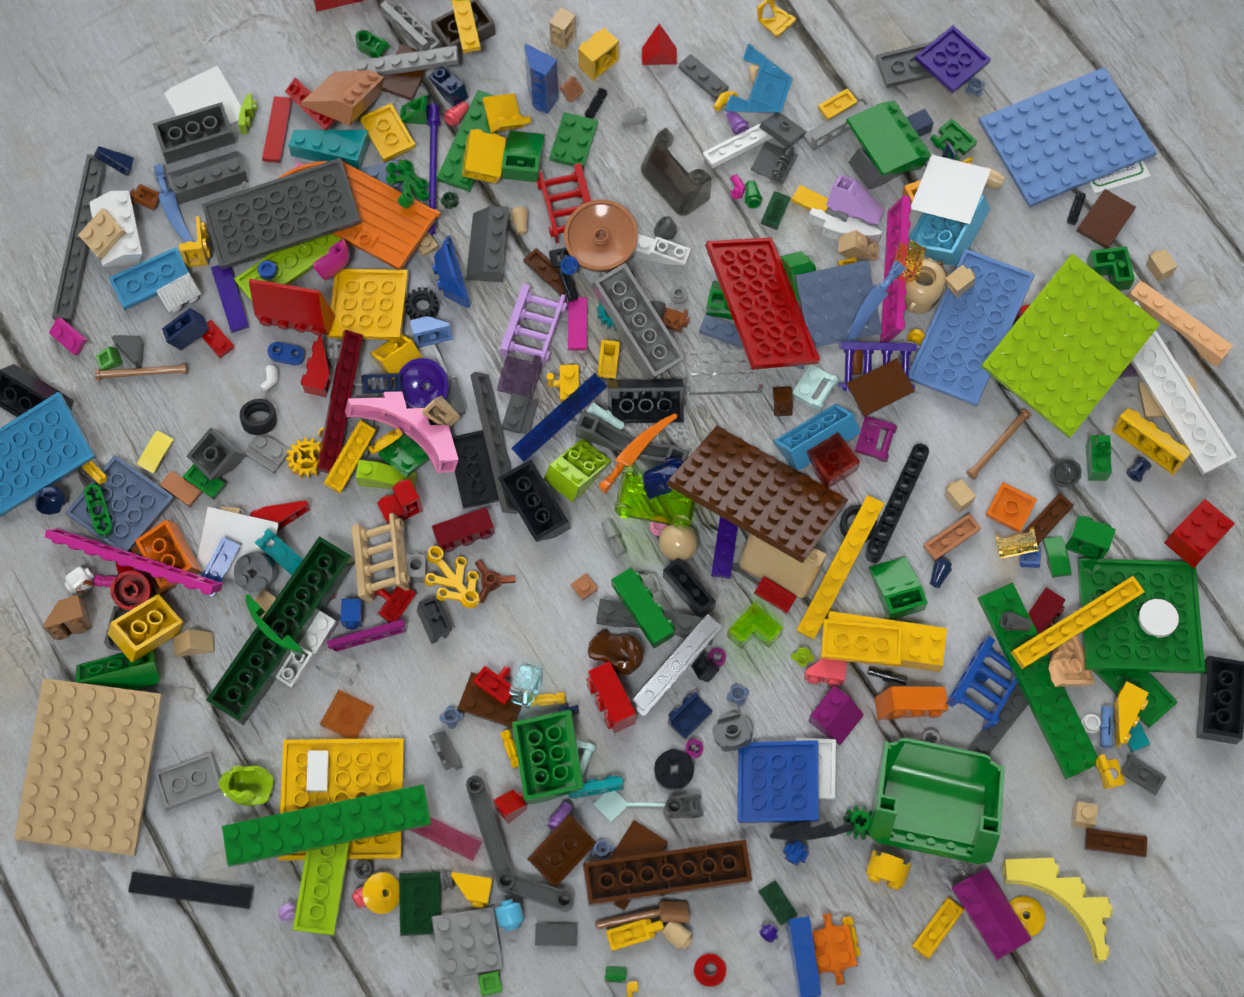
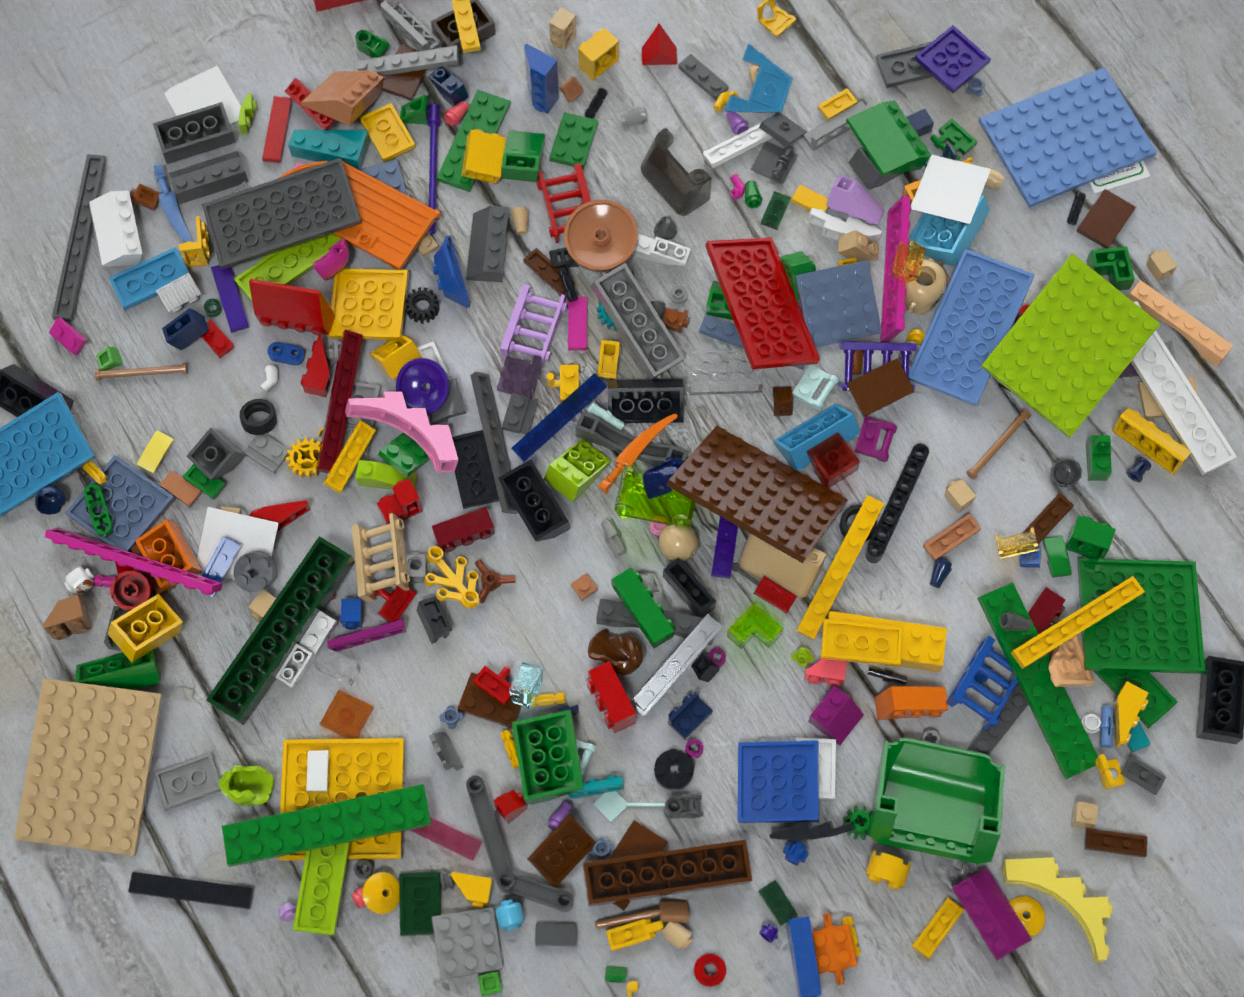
(101, 233): tan plate -> none
(116, 160): dark blue slope -> none
(131, 347): dark grey slope -> none
(193, 643): tan slope -> none
(214, 313): none -> clear green bush
(256, 612): green slope -> none
(267, 270): blue tile -> none
(279, 551): teal plate -> none
(364, 383): dark blue slope -> none
(385, 440): yellow tile -> none
(406, 168): green plant -> none
(430, 331): medium blue slope -> none
(441, 412): tan slope -> none
(449, 196): dark green plate -> none
(504, 113): yellow bracket -> none
(569, 265): blue plate -> none
(735, 688): sand blue plate -> none
(735, 741): dark grey plate -> none
(873, 300): medium blue sword -> none
(898, 588): green slope -> none
(960, 281): tan brick -> none
(1011, 507): orange plate -> none
(1158, 618): white tile -> none
(1199, 533): red brick -> none

